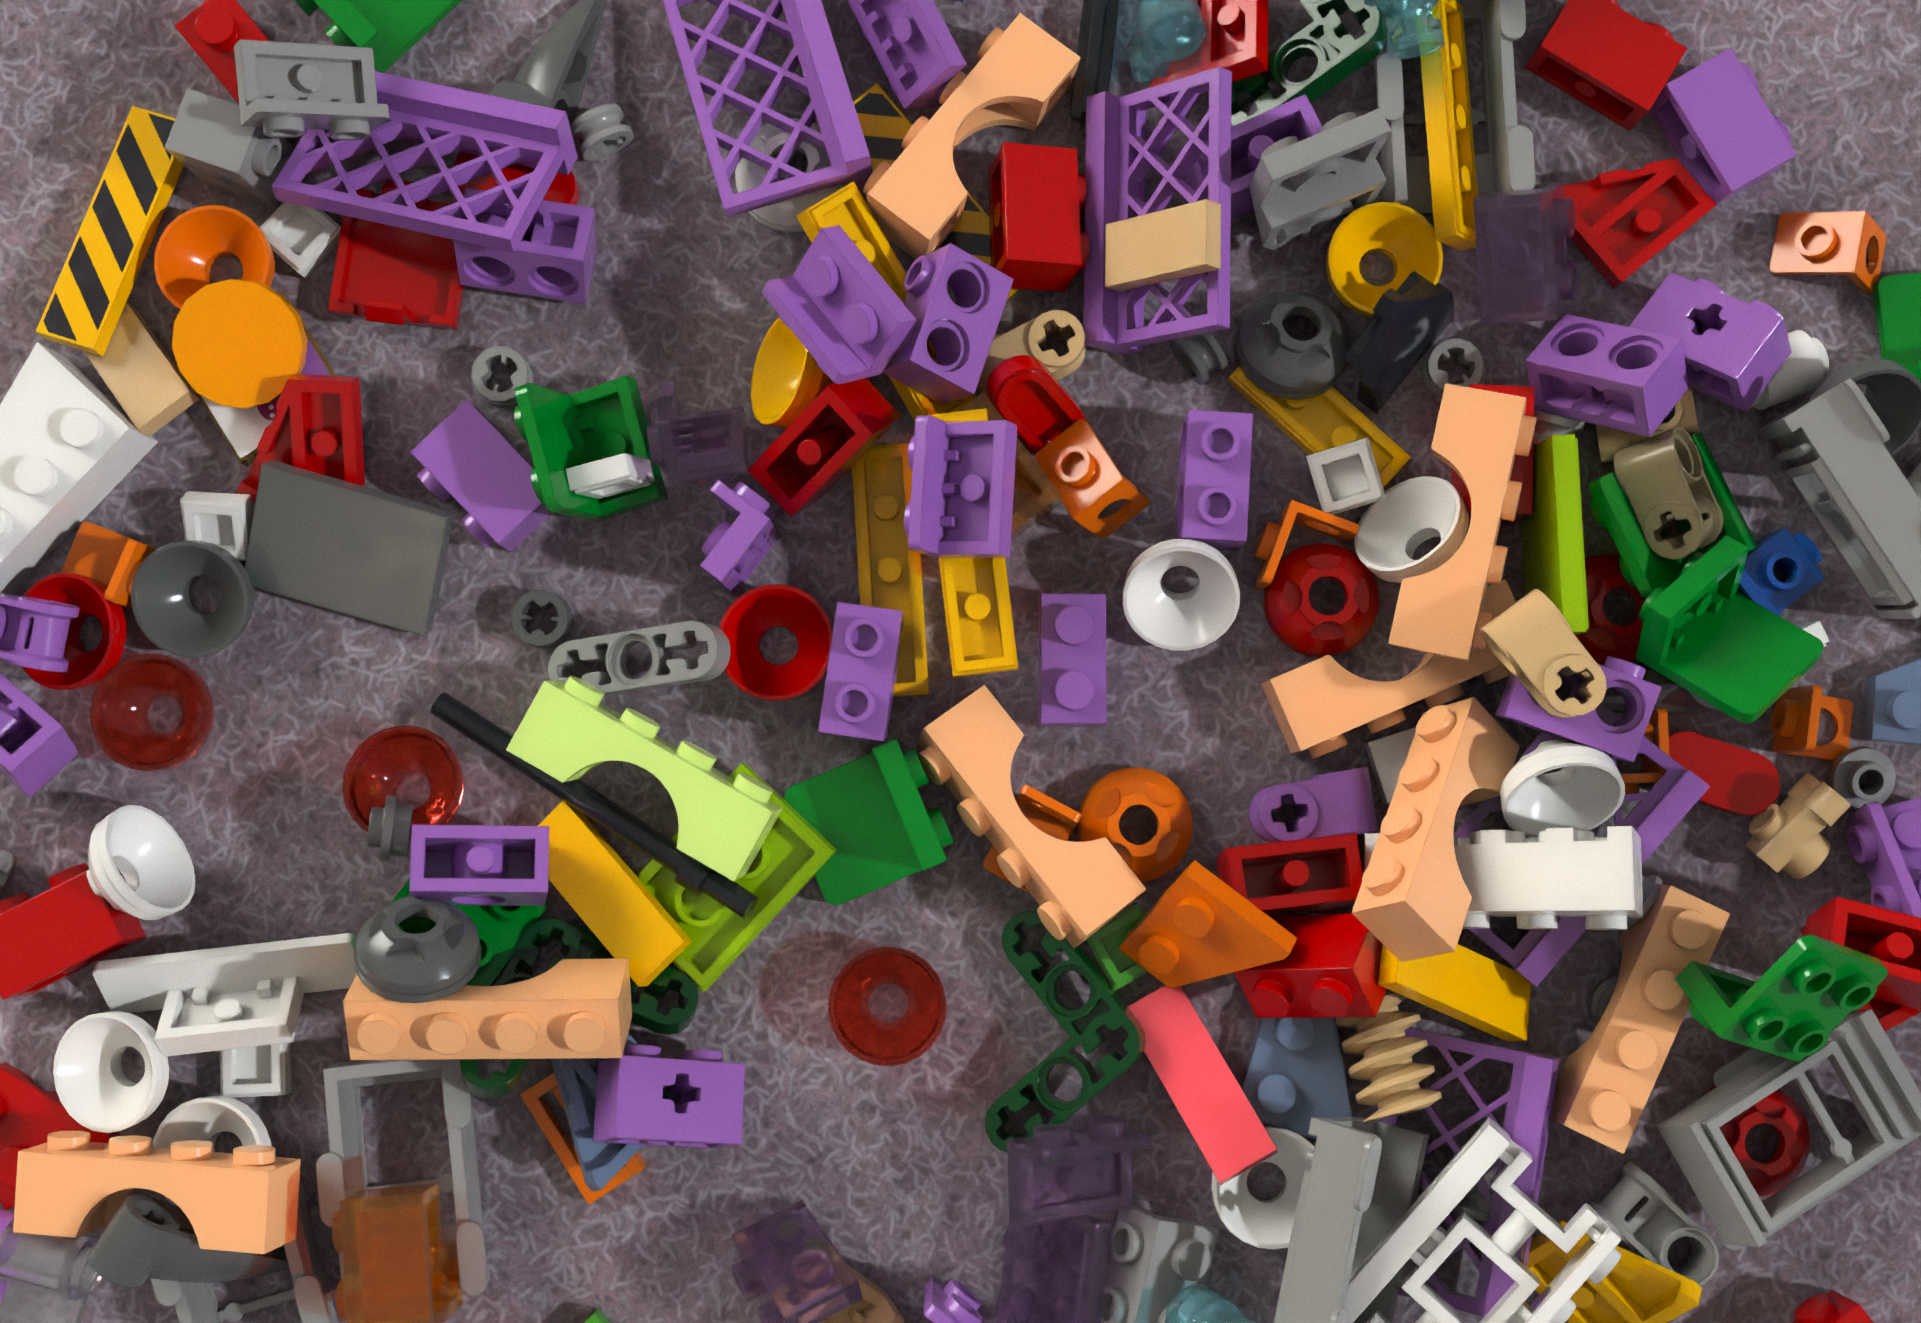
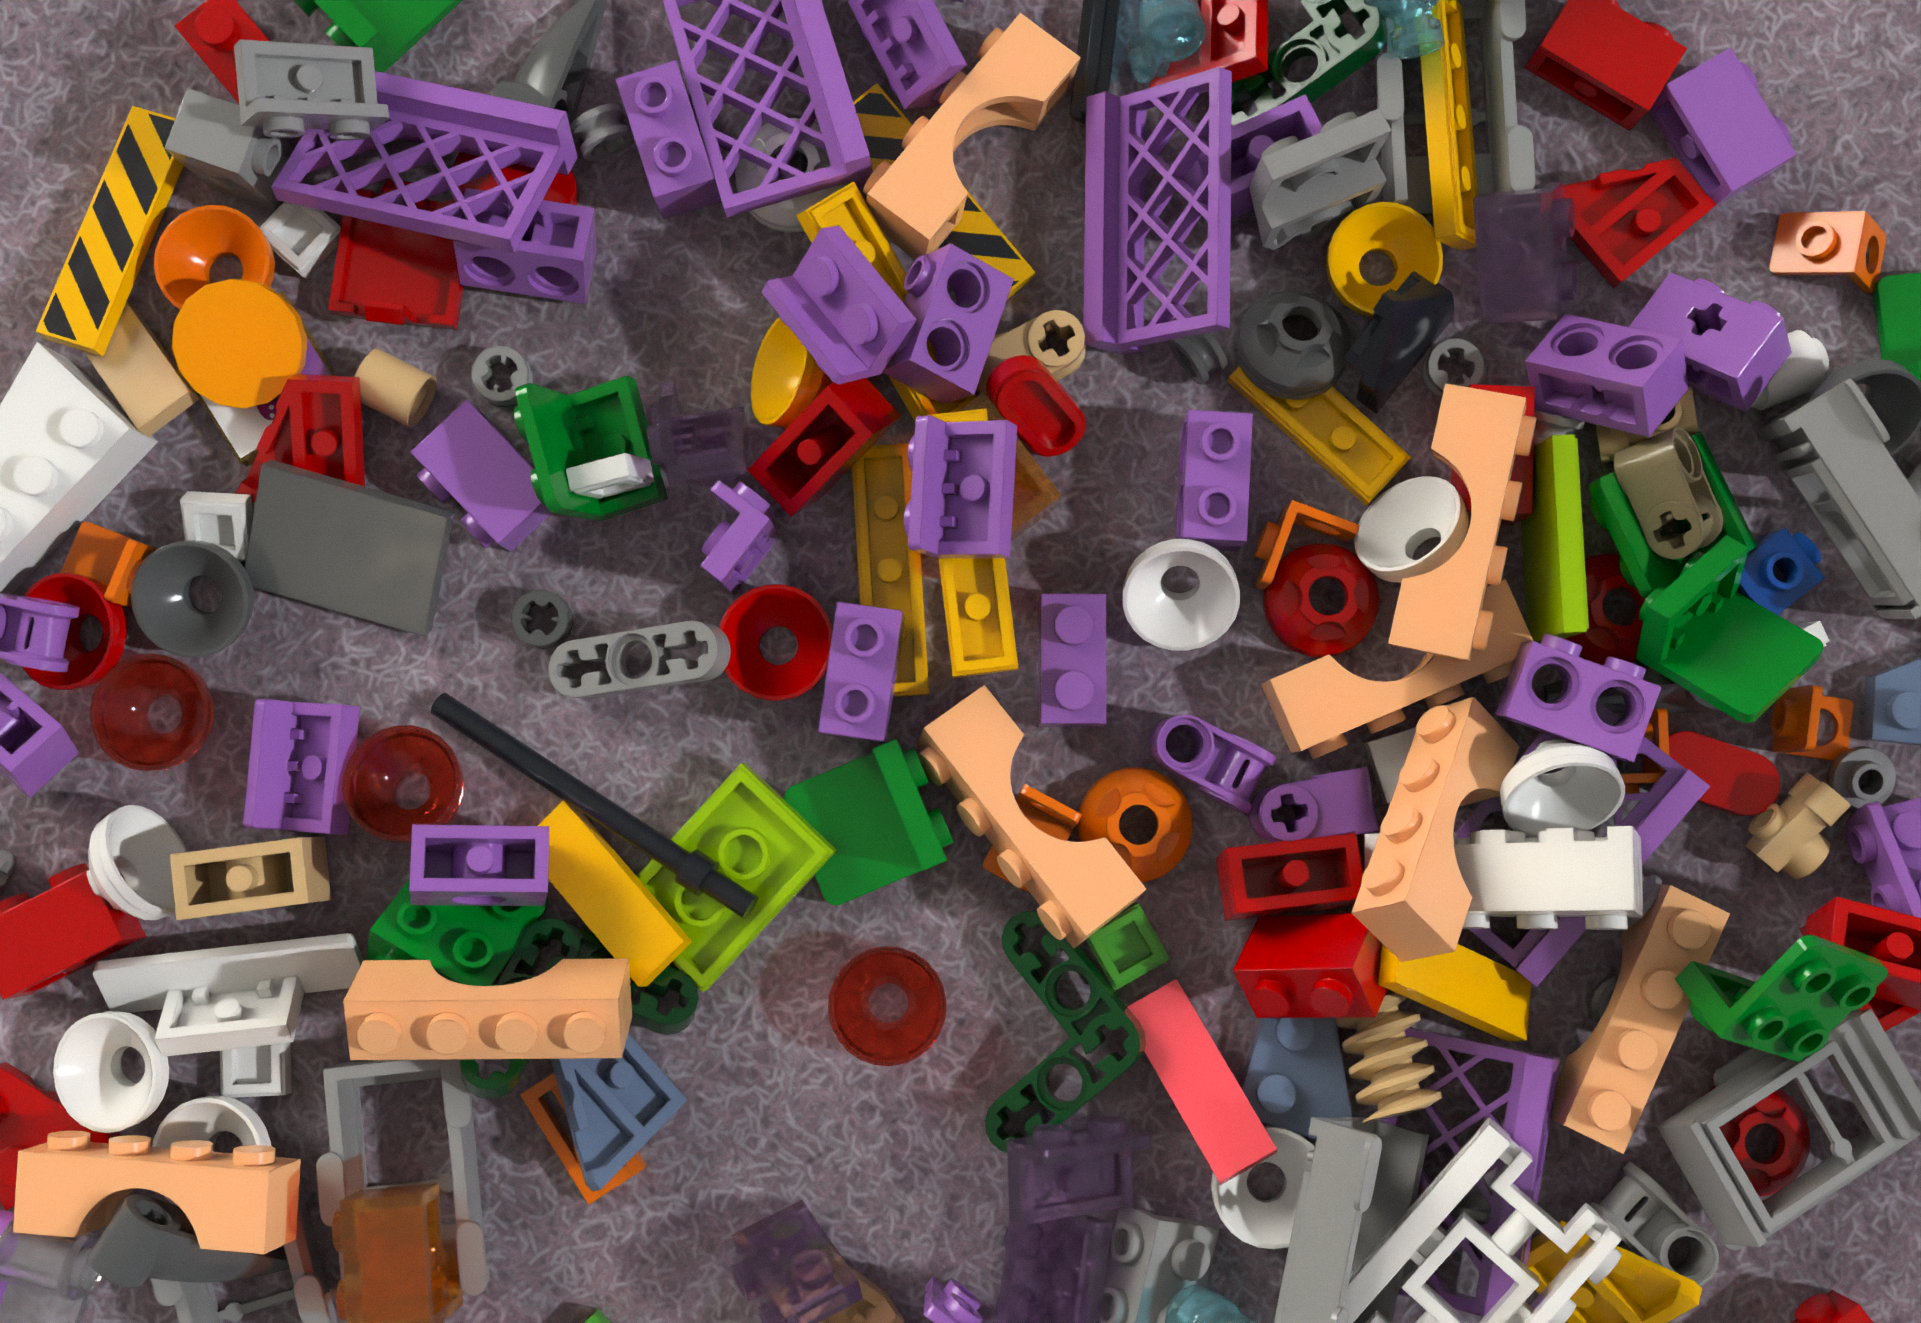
(250, 877): none -> tan brick
(299, 766): none -> medium lavender bracket
(390, 828): flat silver plate -> none
(395, 387): none -> tan beam
(417, 965): dark grey piece -> none
(632, 1106): medium lavender brick -> none
(668, 139): none -> medium lavender brick
(718, 817): yellowish green arch -> none
(1037, 216): red brick -> none
(1089, 480): orange bracket -> none
(1163, 245): tan tile -> none
(1204, 932): orange wing -> none
(1221, 764): none -> medium lavender piece
(1346, 476): white tile -> none
(1536, 645): tan piece -> none

